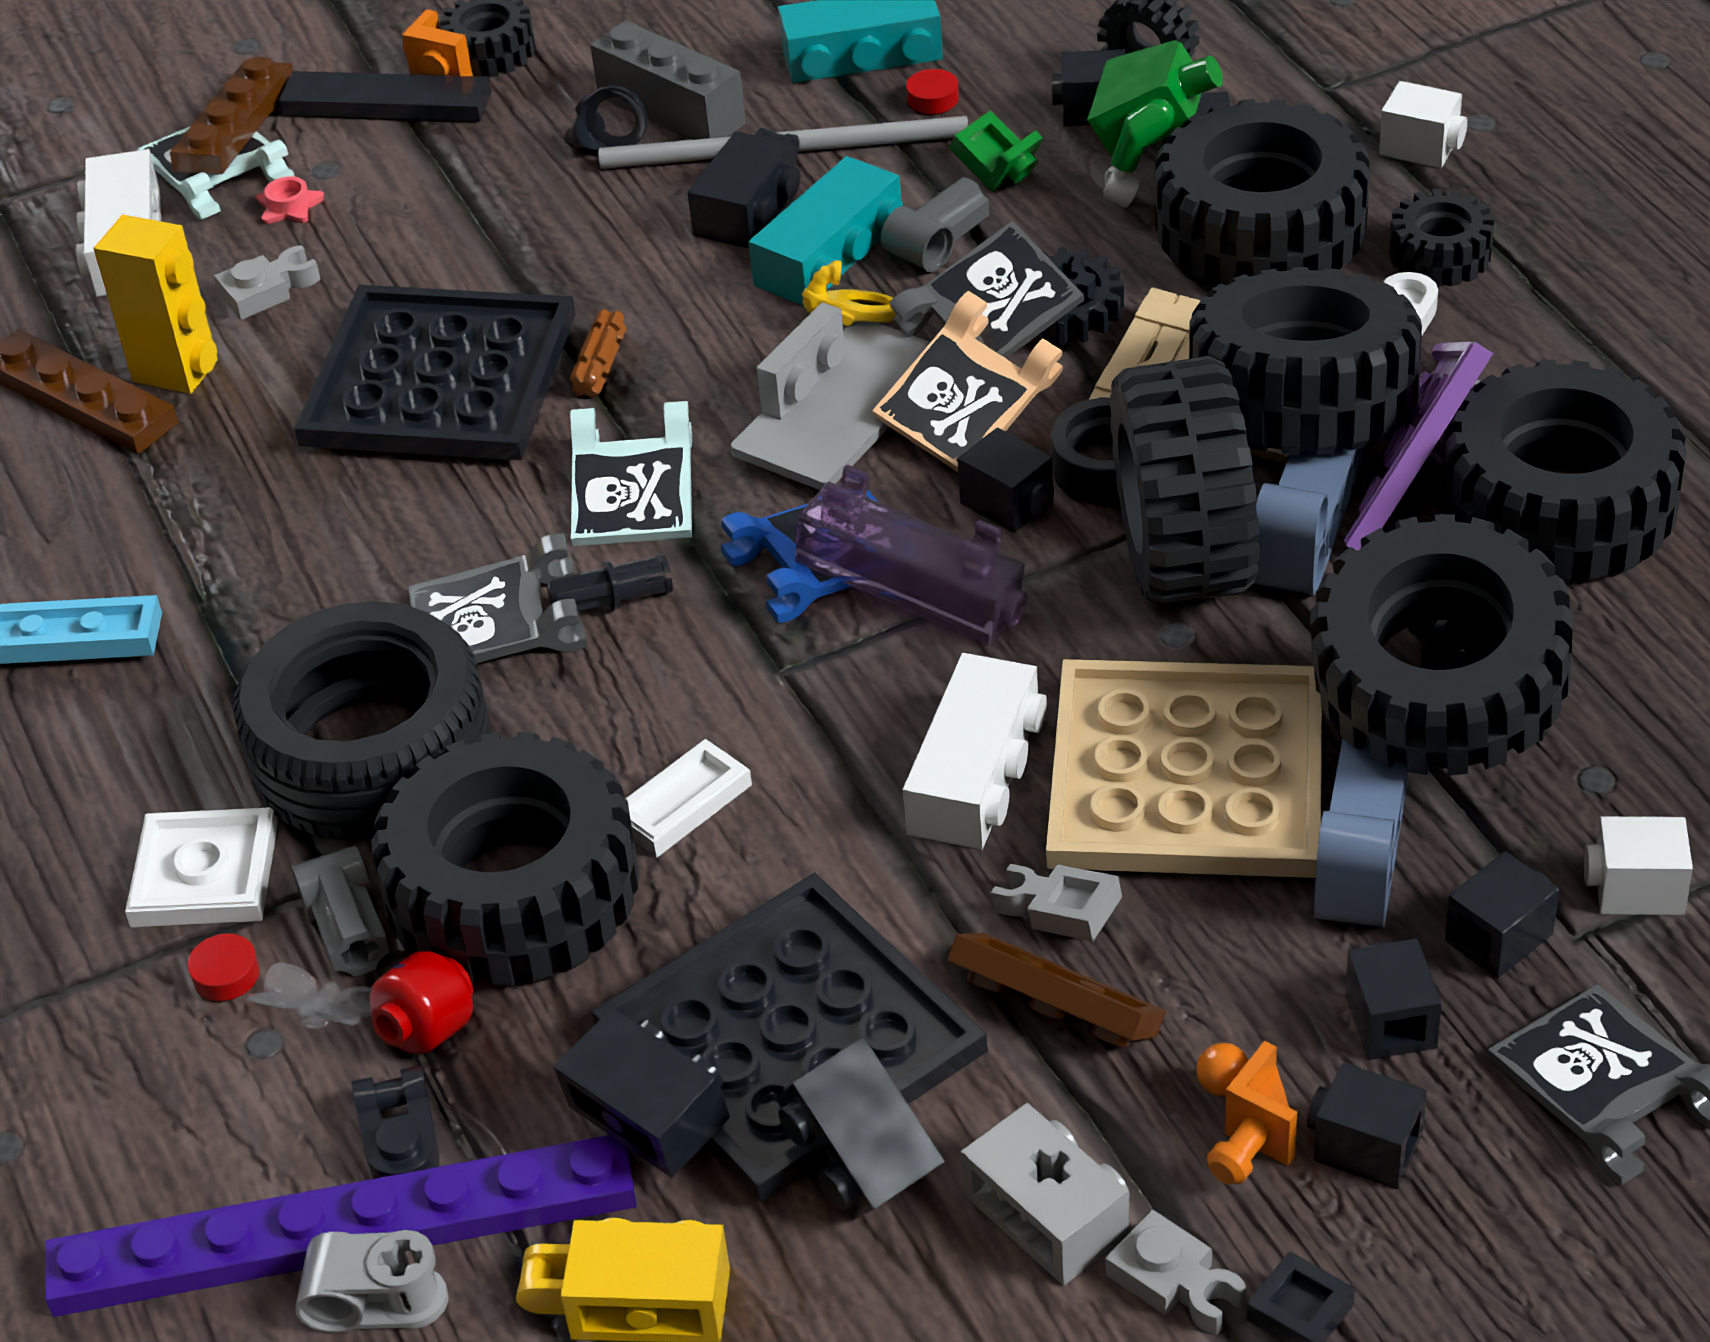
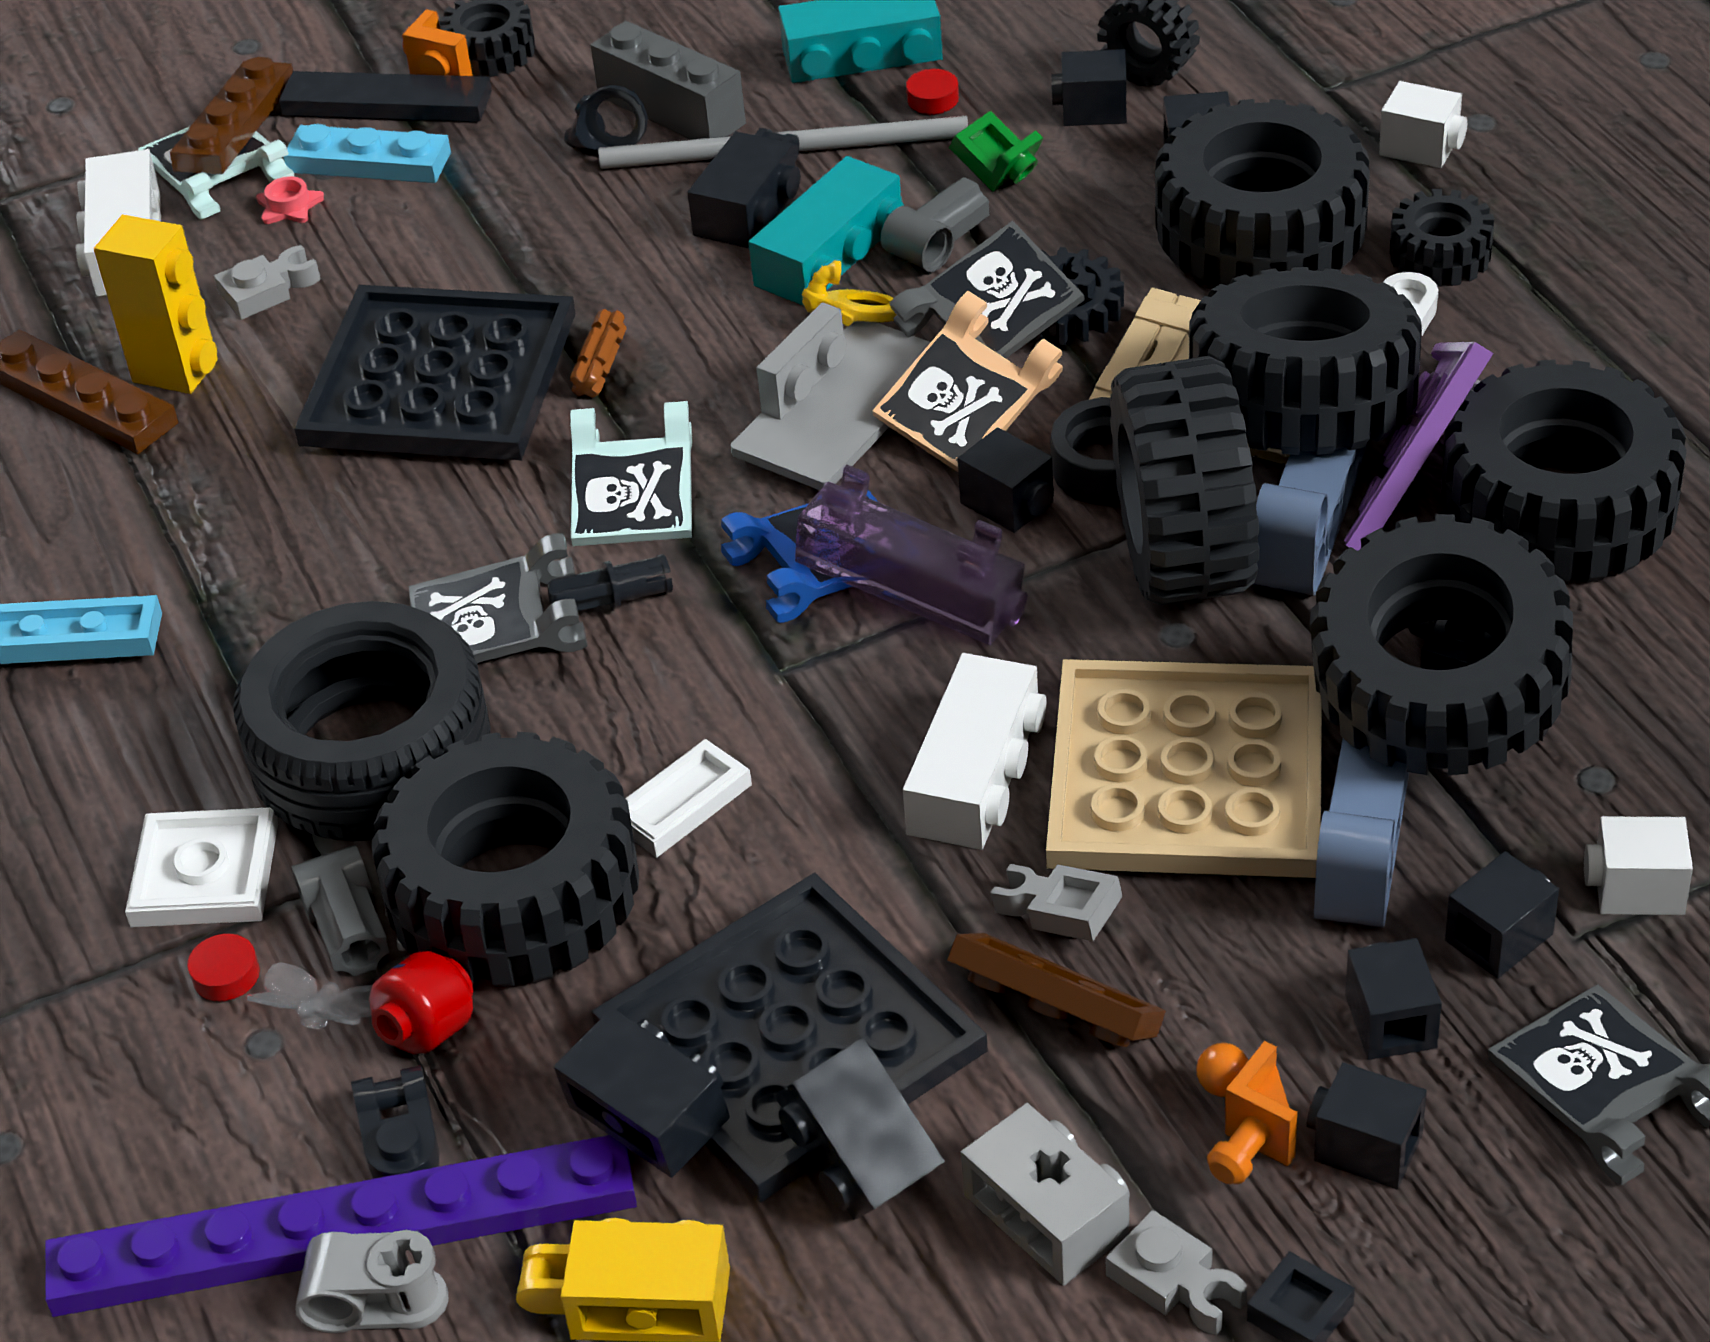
(368, 153): none -> medium azure plate
(1143, 102): green torso -> none

